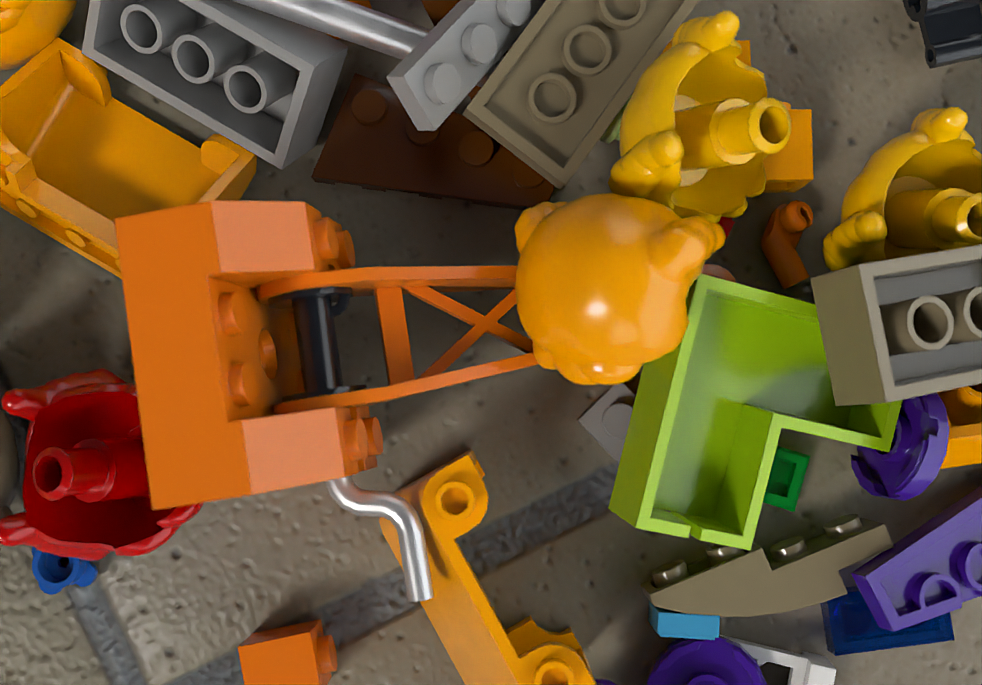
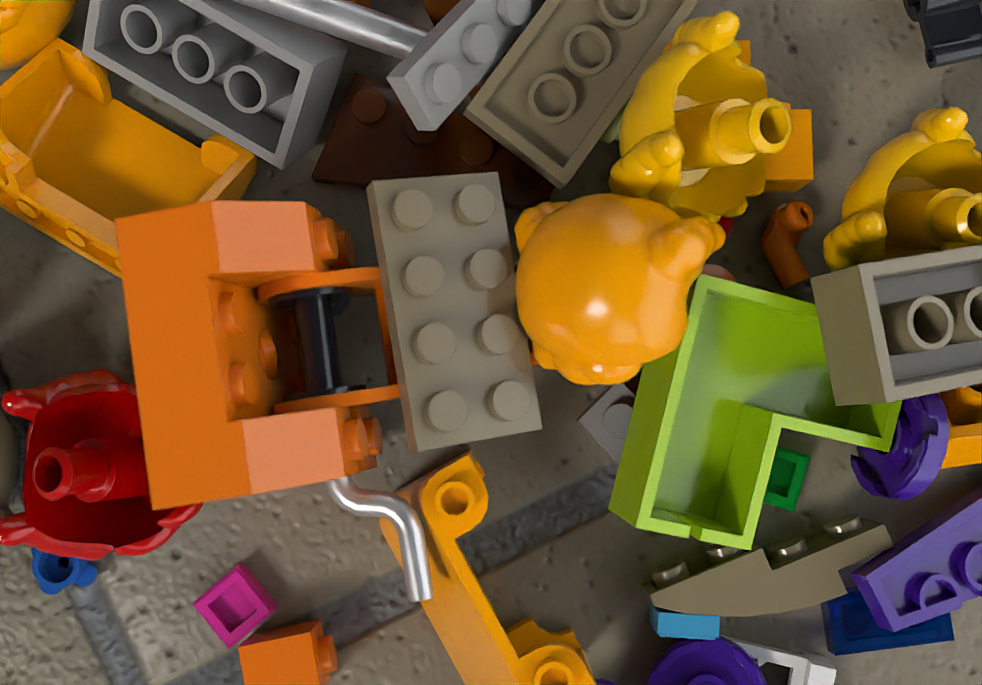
(235, 605): none -> dark pink tile
(452, 309): none -> dark tan plate

